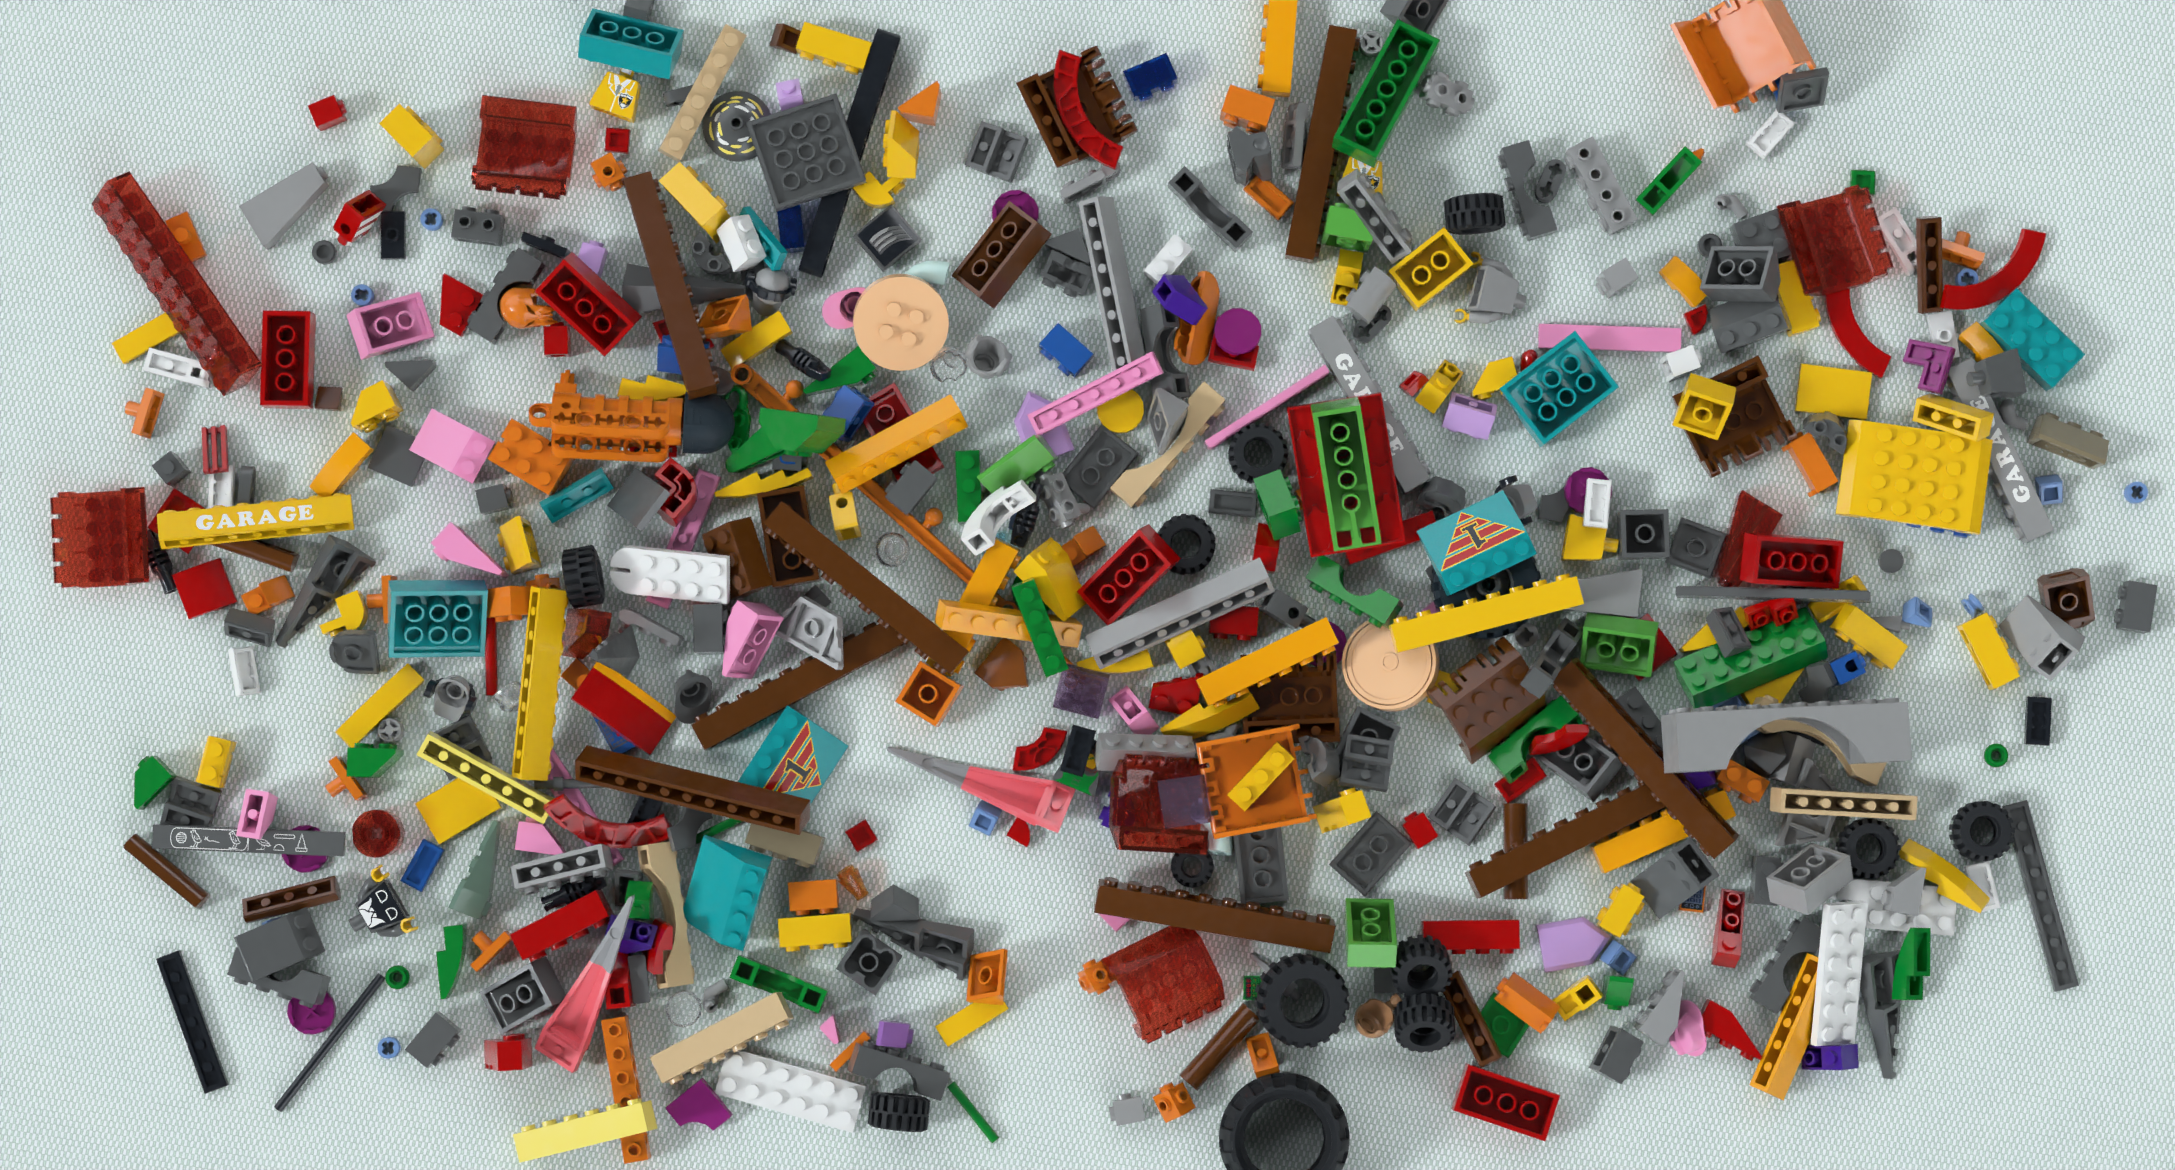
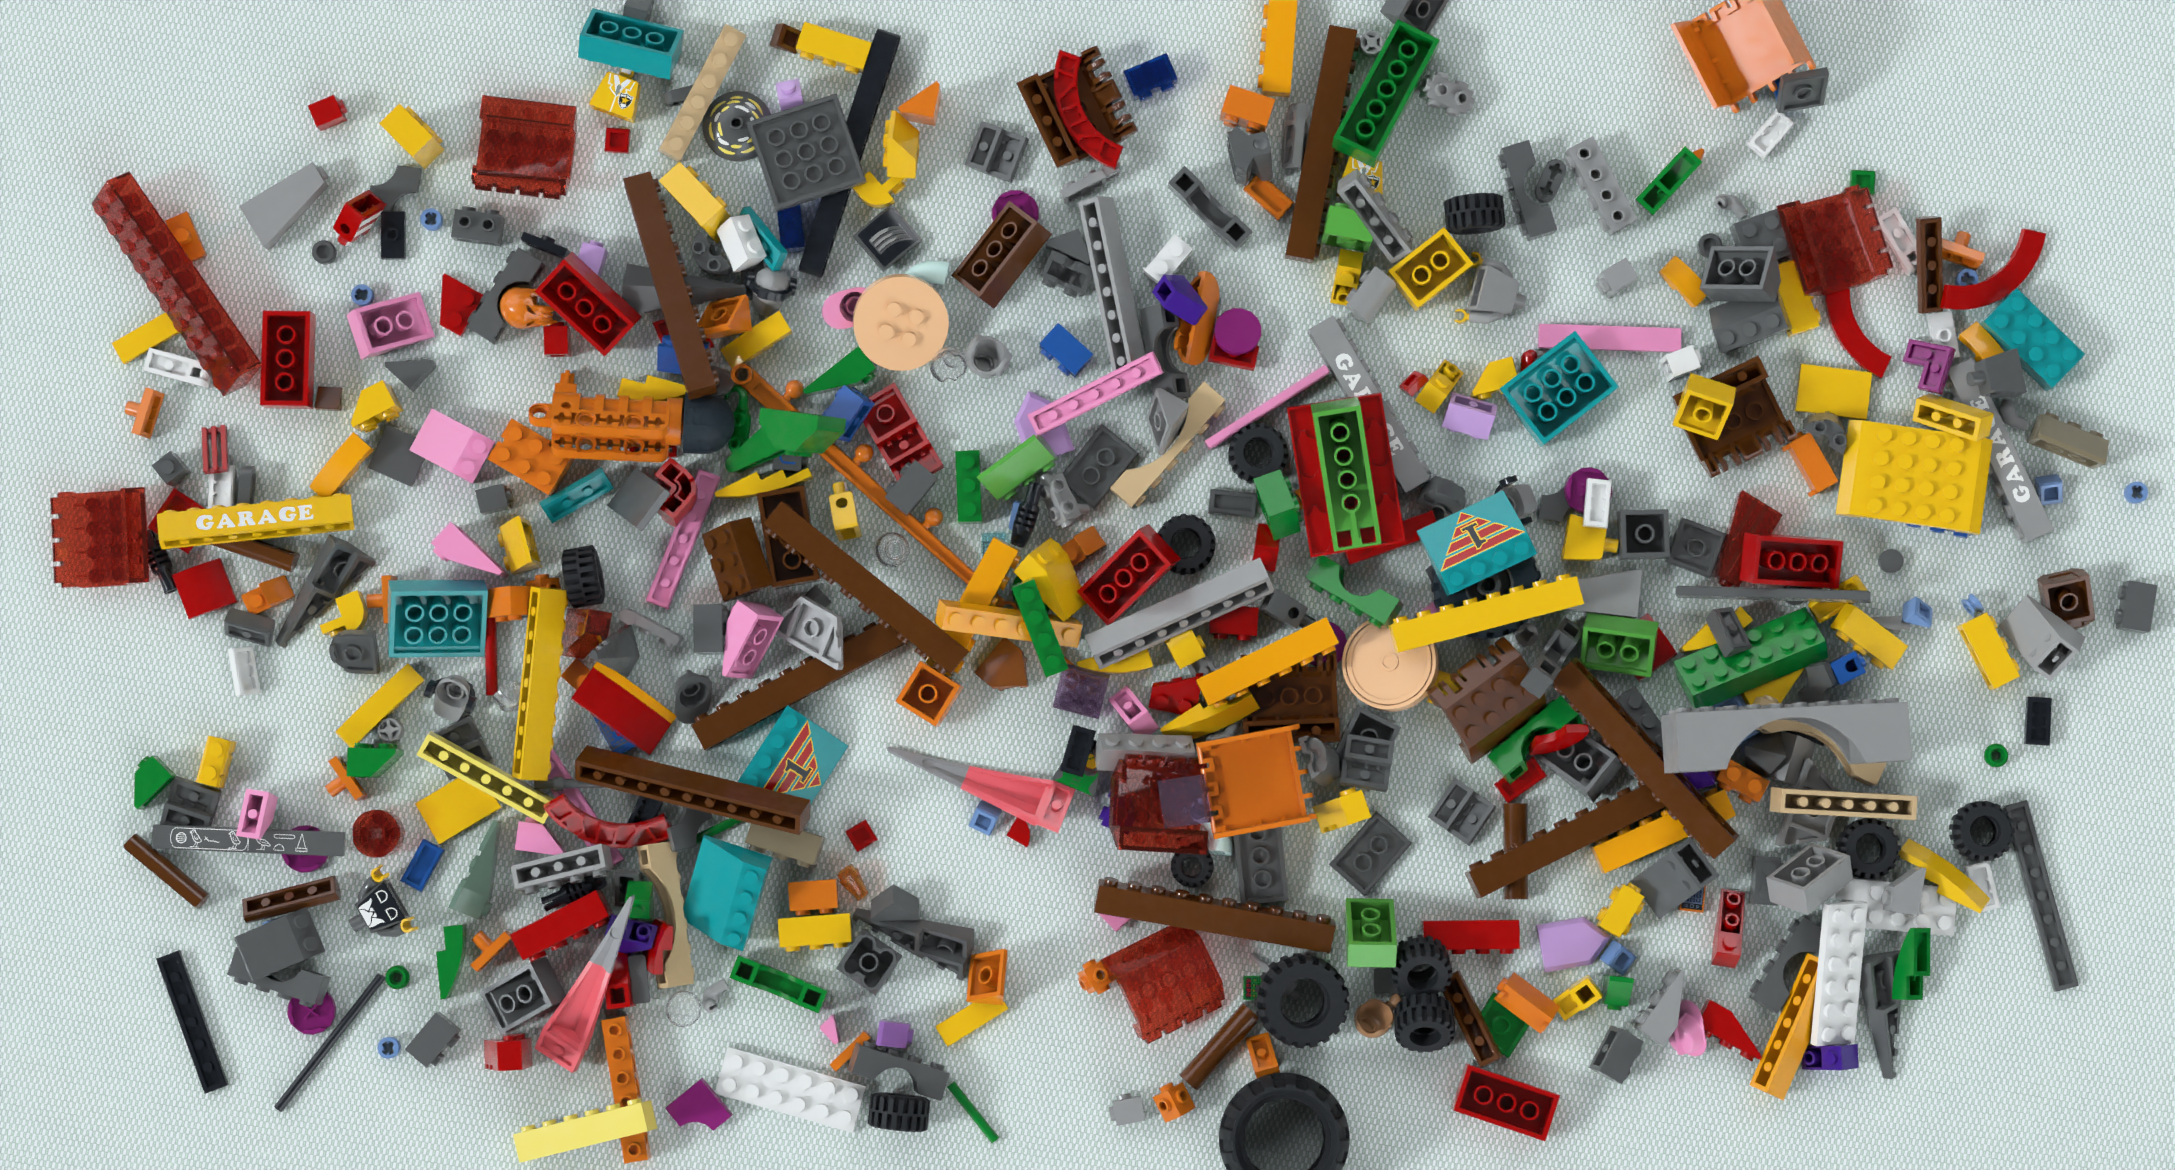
(603, 167): orange brick -> none
(672, 574): white plate -> none
(721, 1038): tan brick -> none
(803, 360): black hinge -> none
(896, 444): light orange brick -> none
(989, 516): white arch -> none
(1040, 751): red tile -> none
(1122, 412): yellow tile -> none
(1261, 776): yellow brick -> none
(1376, 328): dark grey beam -> none
(1419, 829): red brick -> none
(1696, 319): red tile -> none
(1775, 610): red slope -> none

